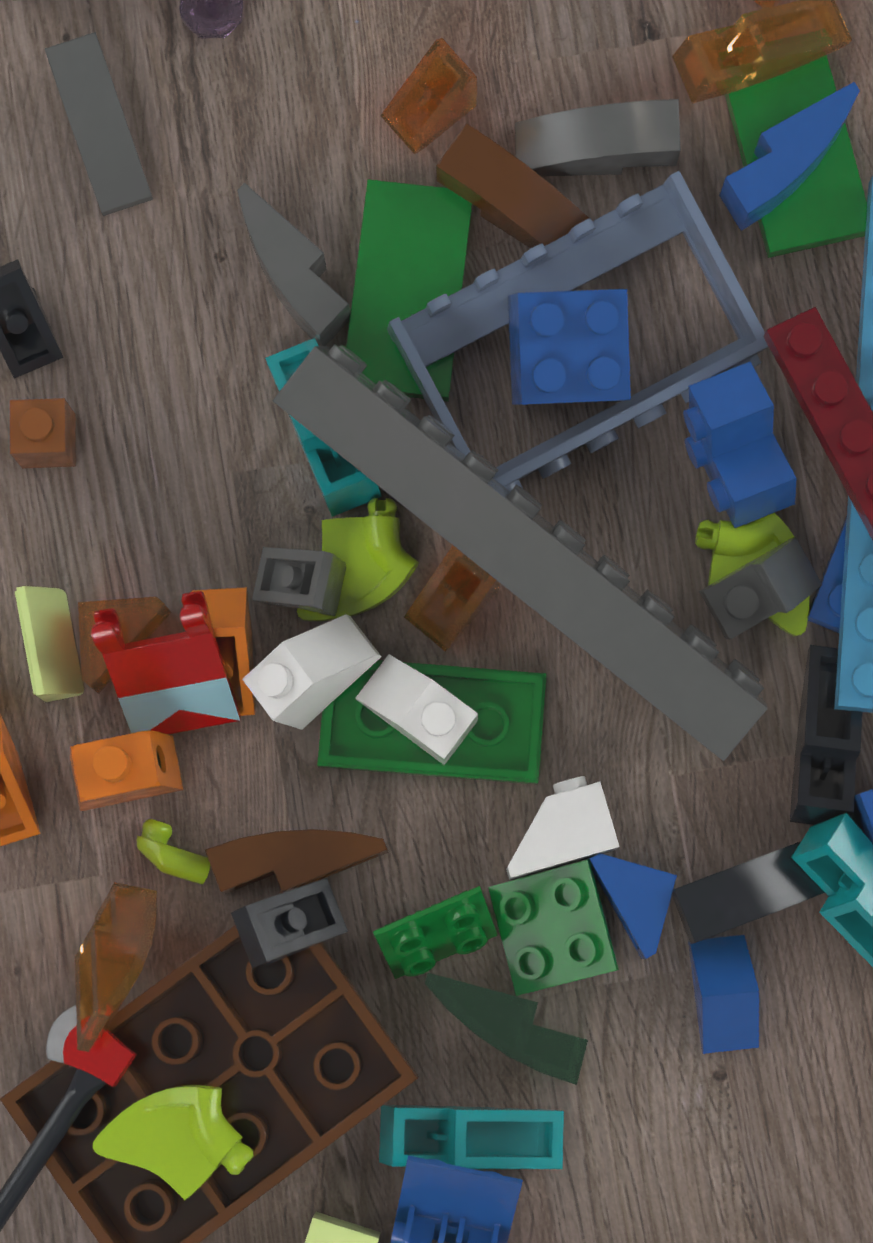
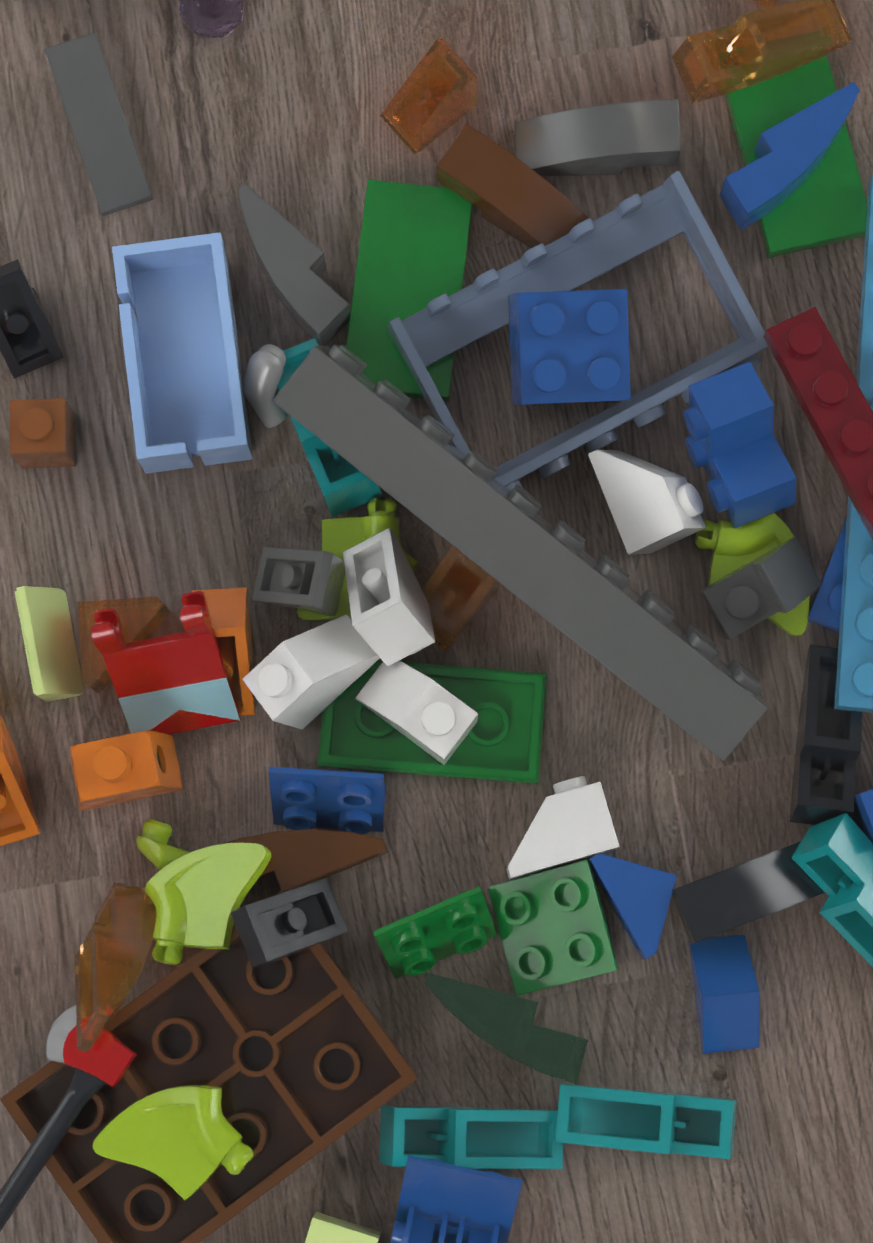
(182, 352): none -> light blue piece
(198, 896): none -> lime arm
(261, 382): none -> light grey arm
(327, 799): none -> blue hinge
(387, 598): none -> white slope
(646, 1121): none -> teal slope
(647, 501): none -> white slope

